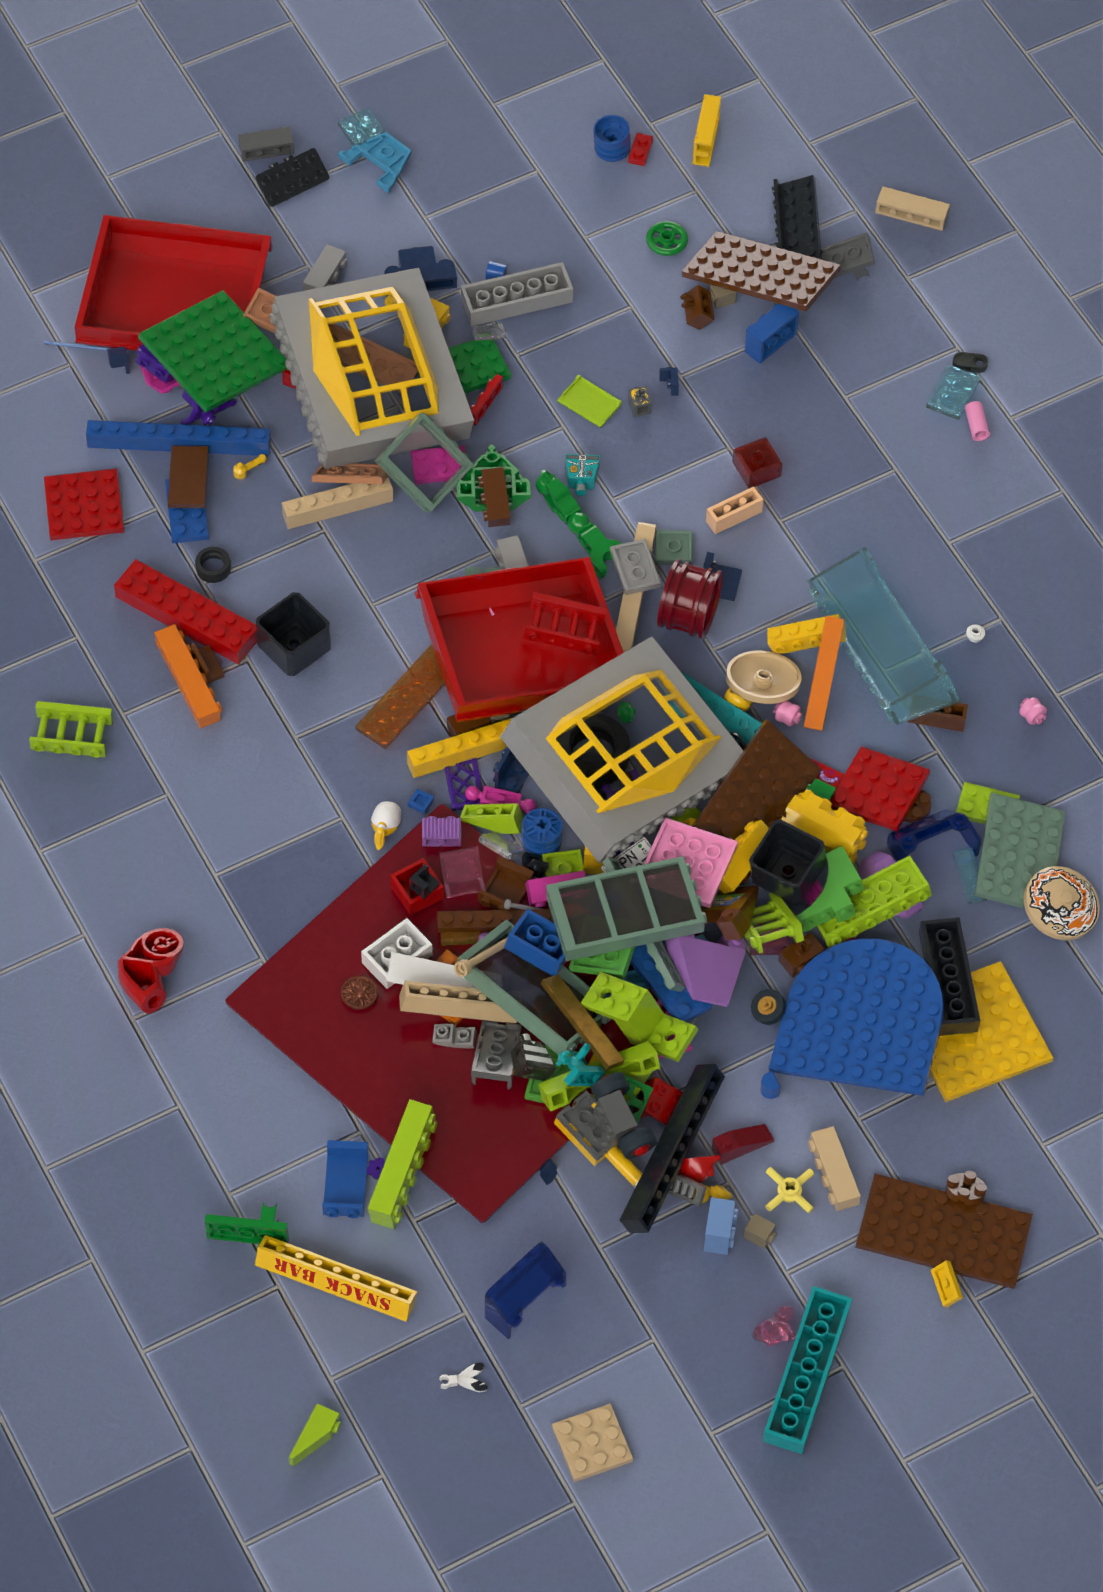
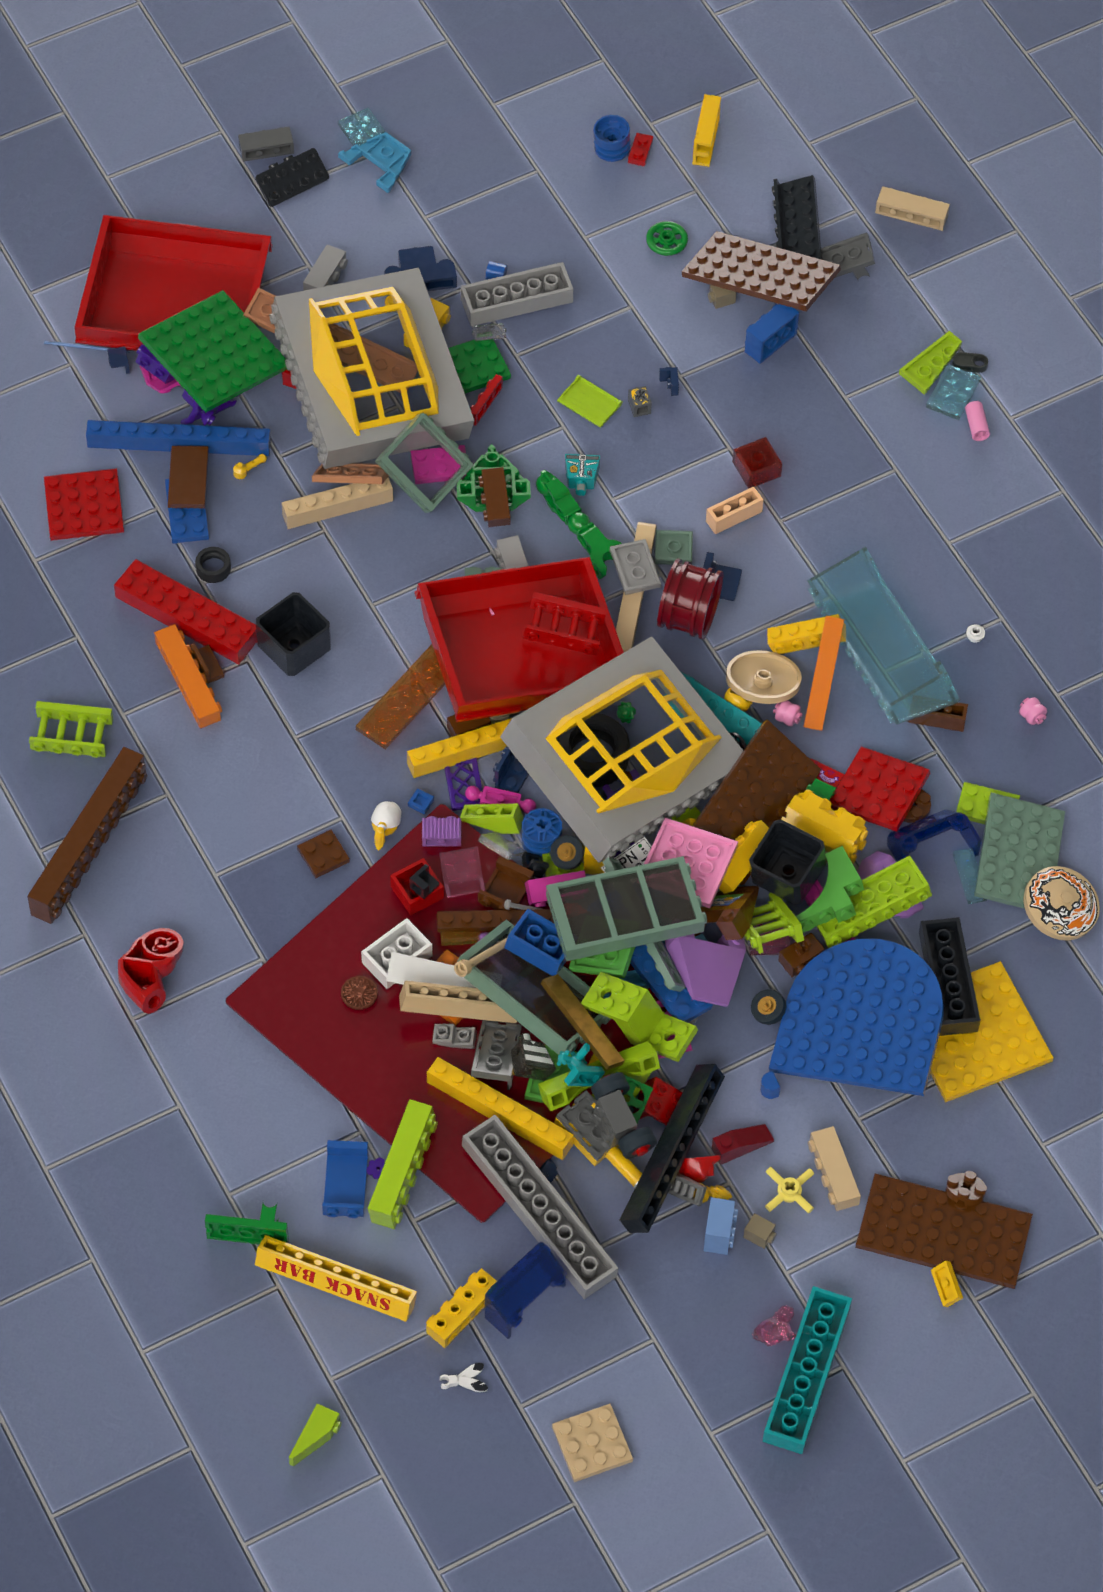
(87, 835): none -> reddish brown brick
(323, 853): none -> reddish brown plate
(461, 1309): none -> yellow brick
(491, 1102): none -> yellow brick
(539, 1206): none -> light grey brick
(567, 852): none -> black wheel
(698, 307): reddish brown brick -> none
(929, 364): none -> lime wing

